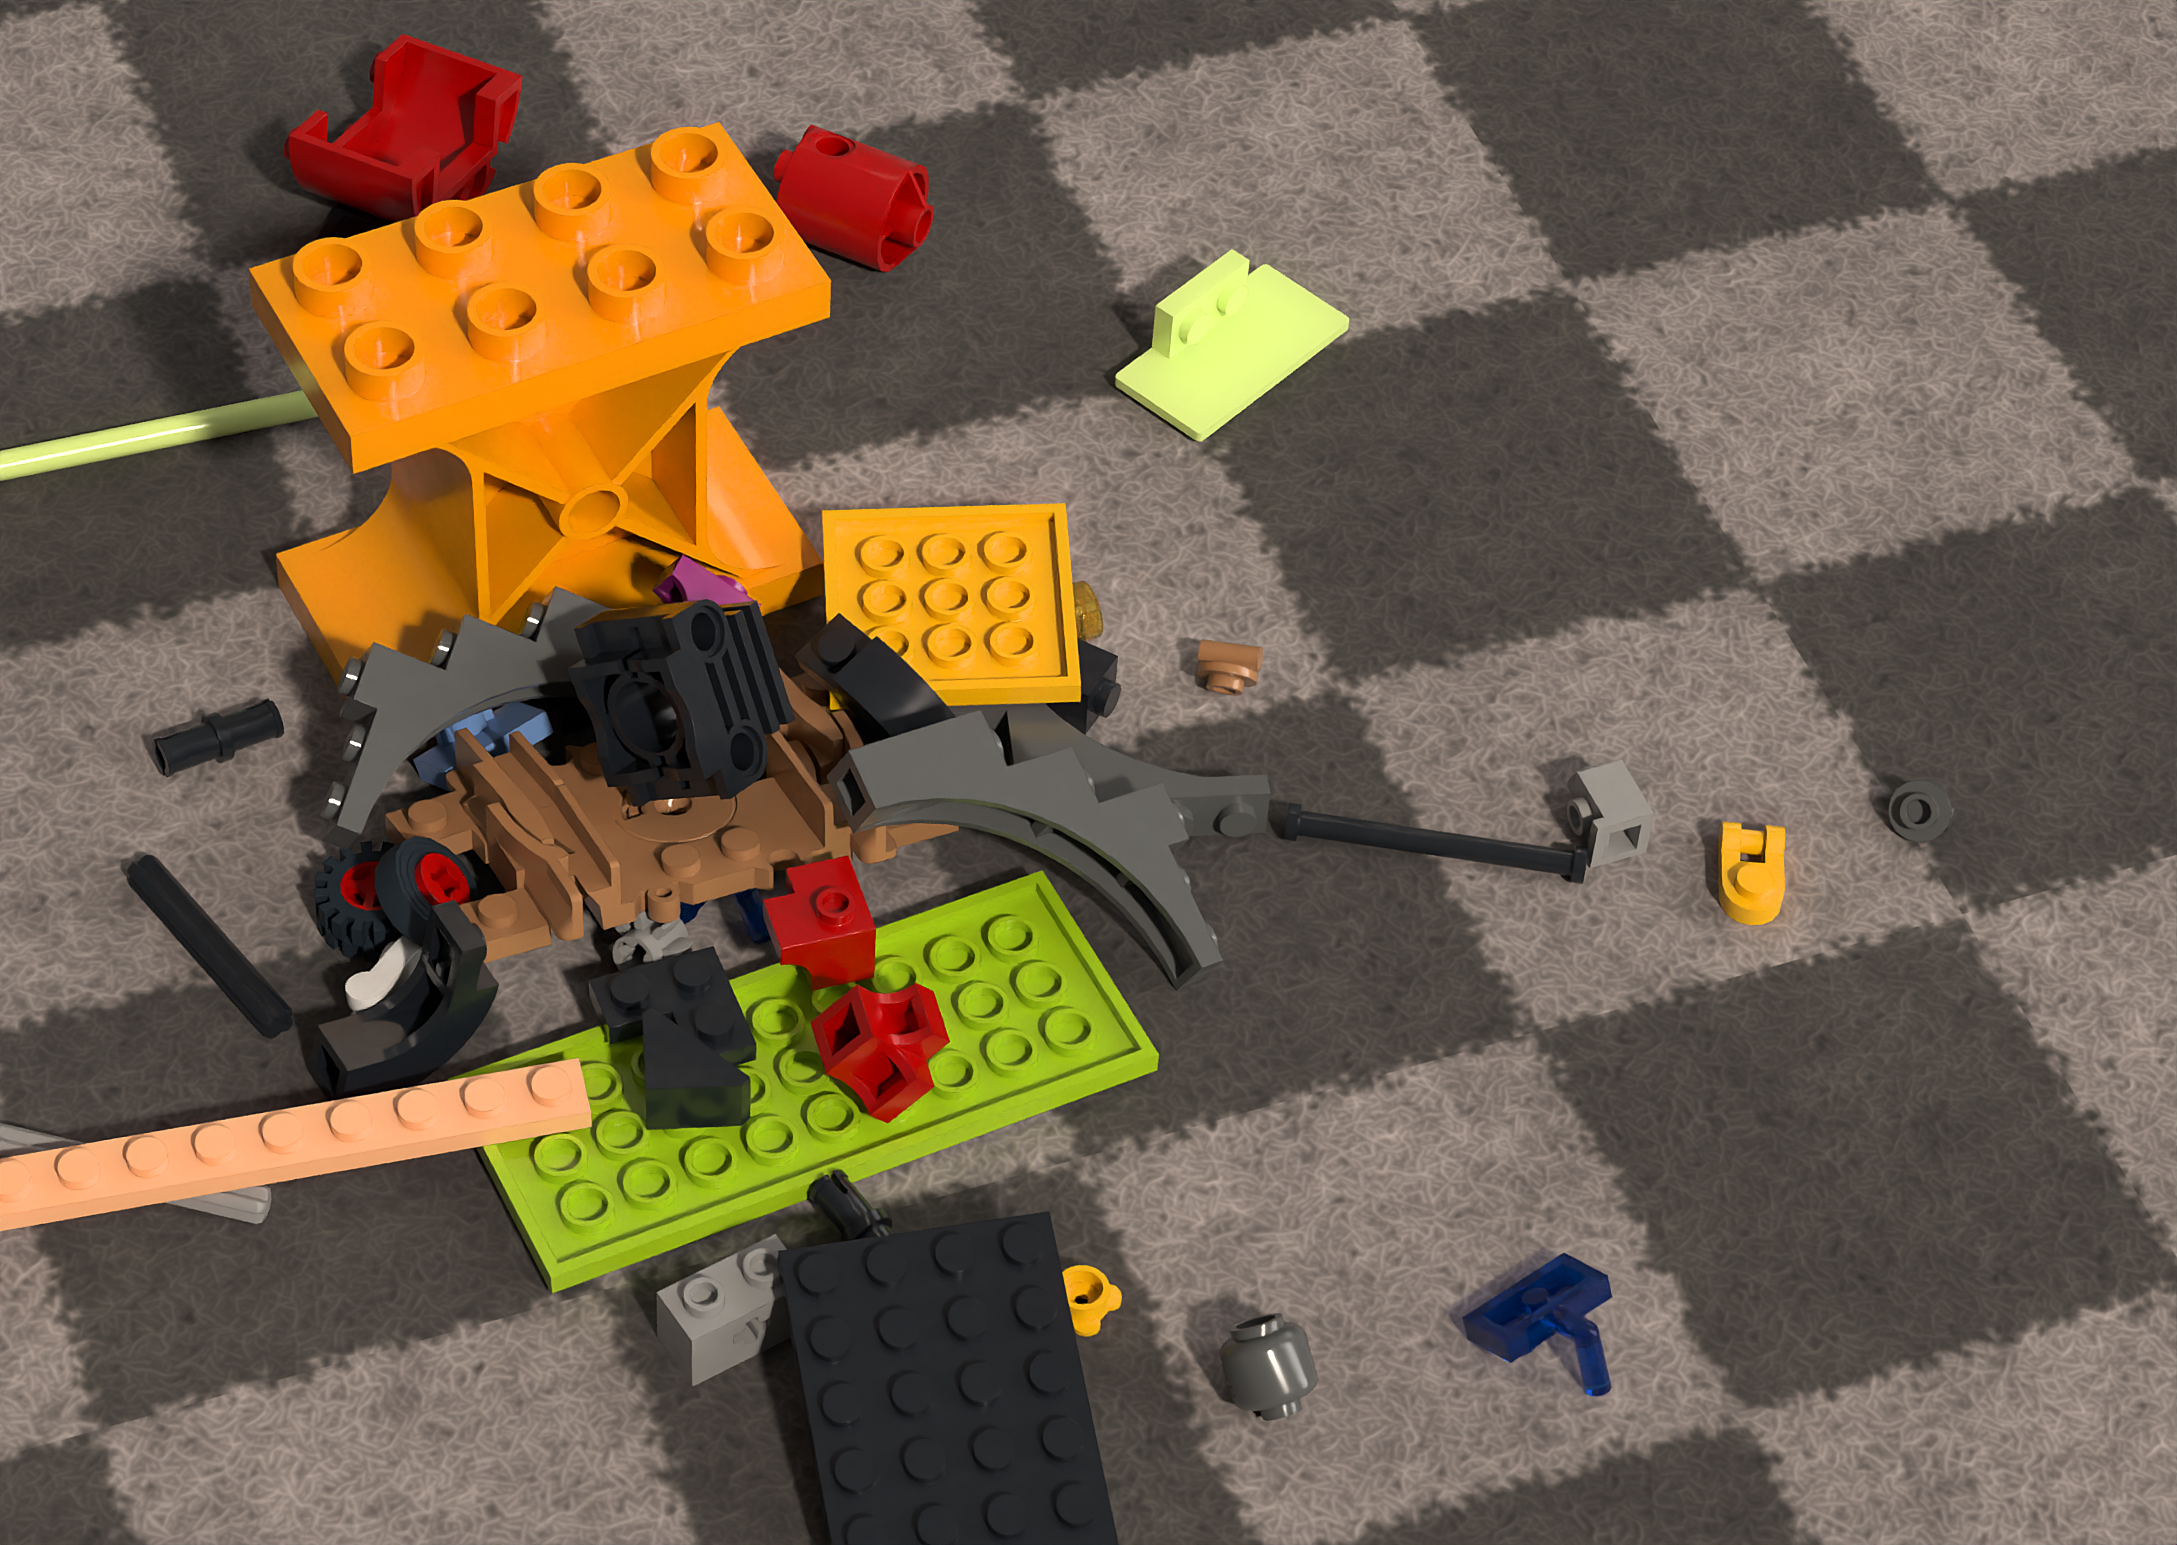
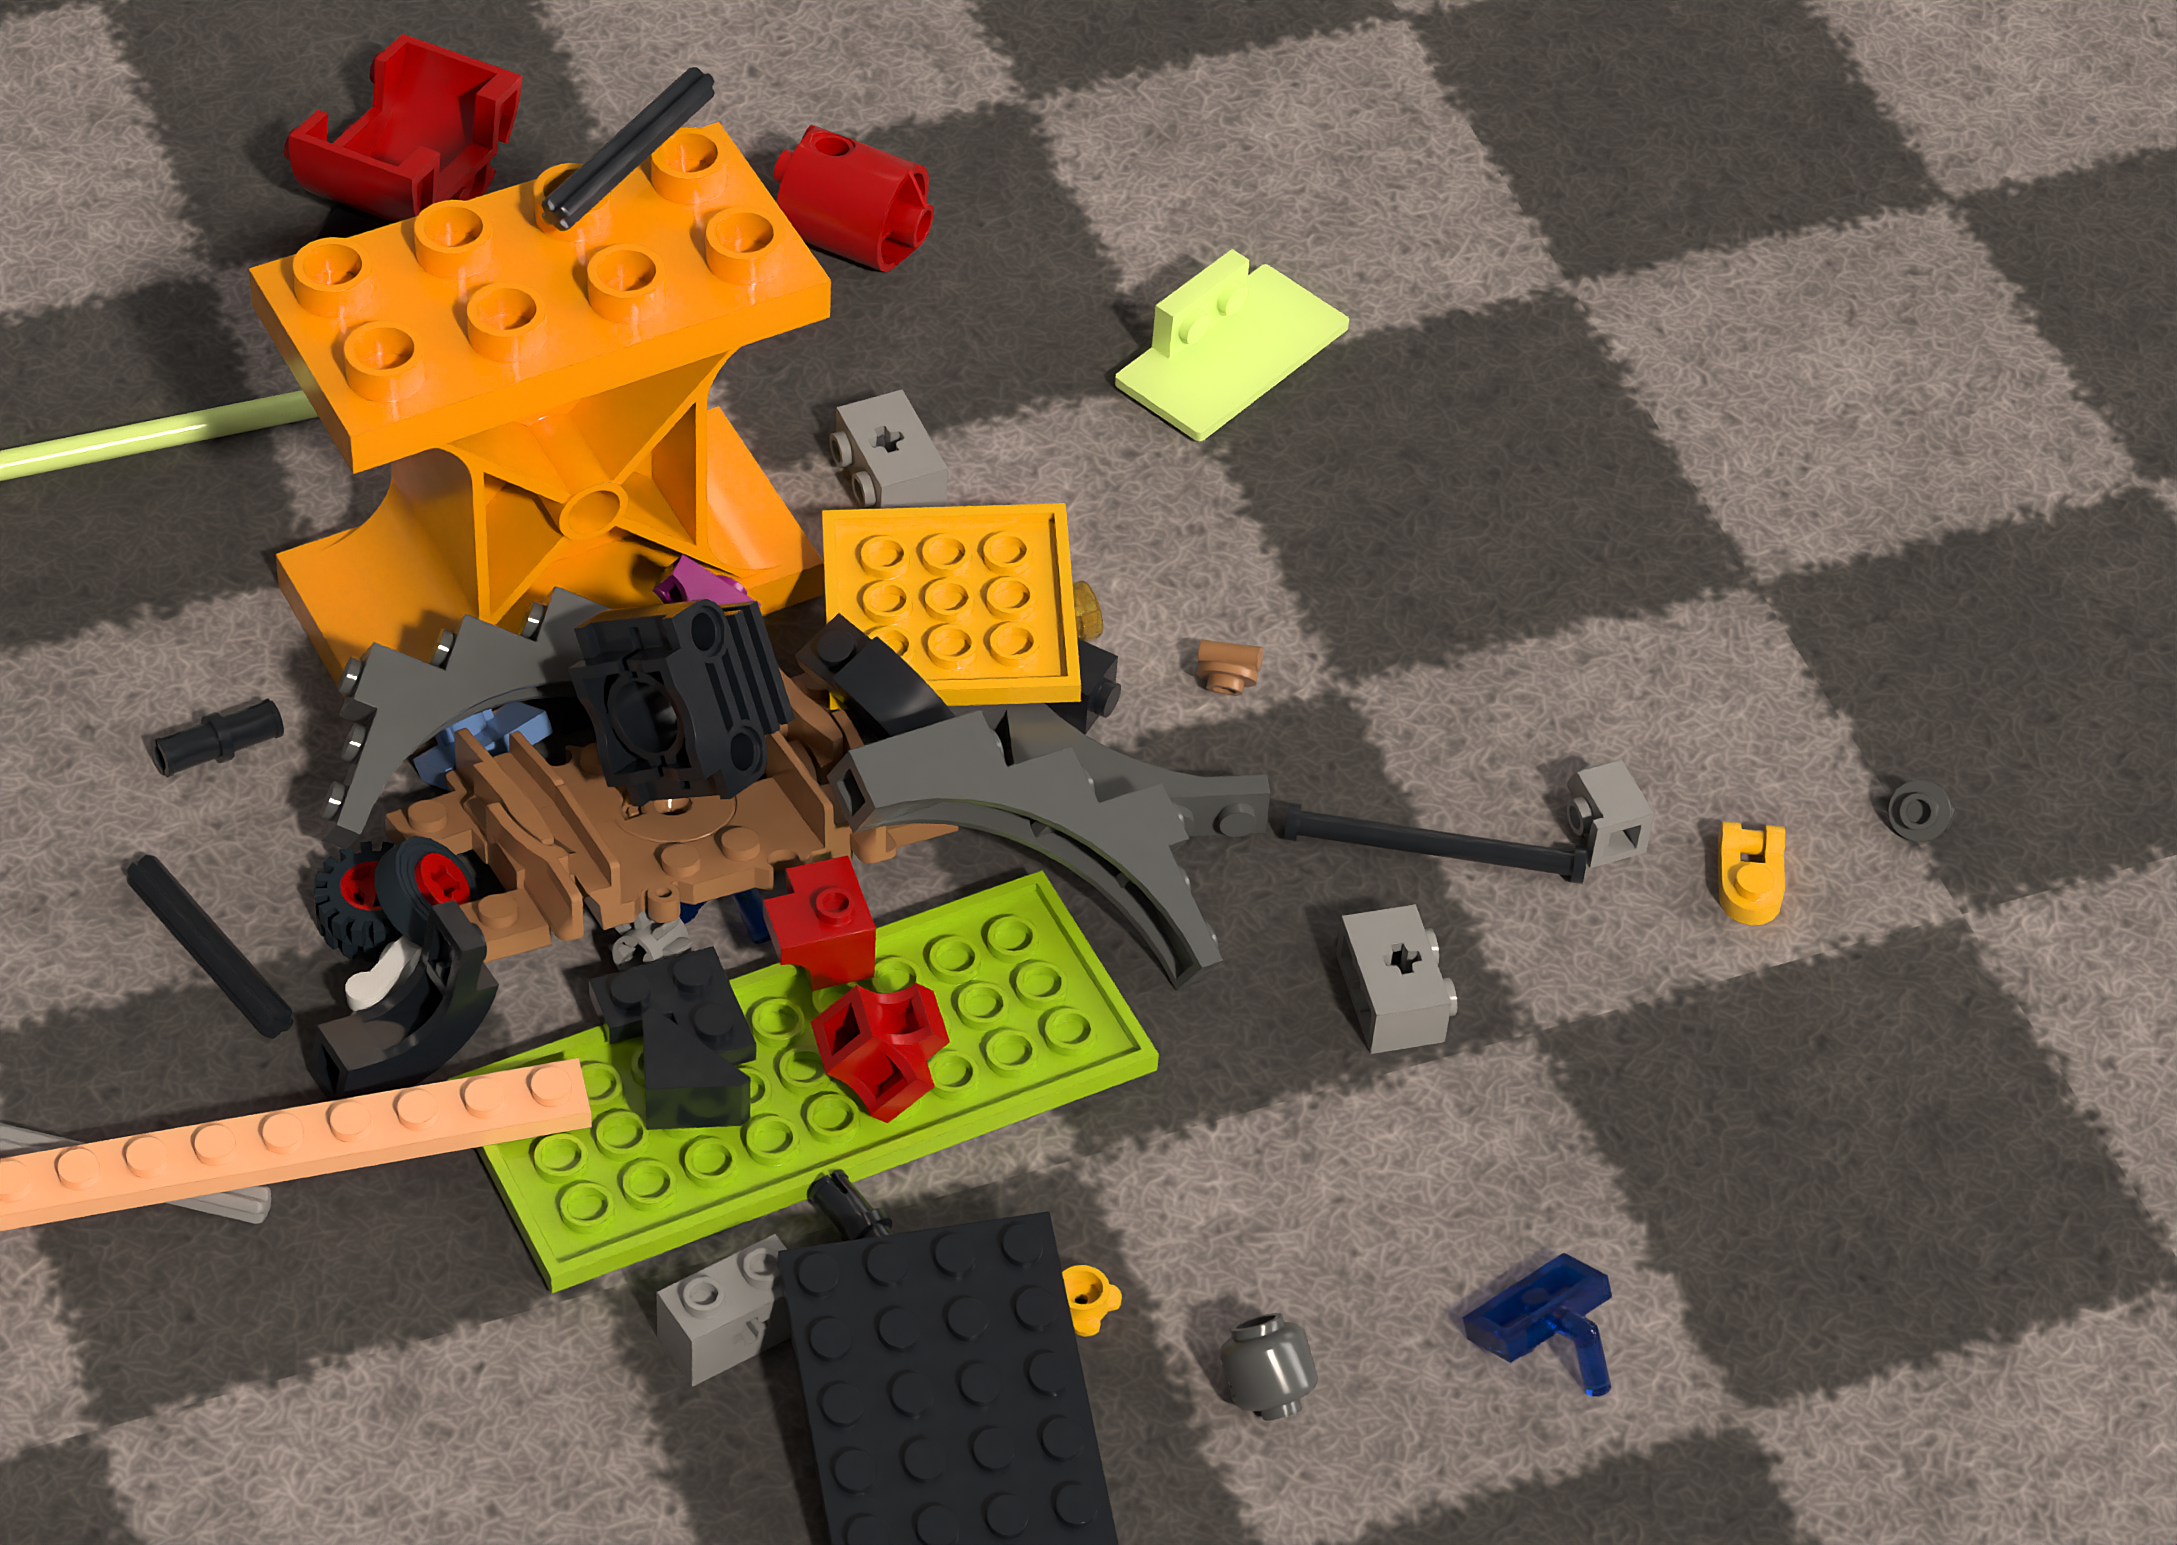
(627, 149): none -> black axle
(888, 454): none -> light grey brick
(1395, 978): none -> light grey brick

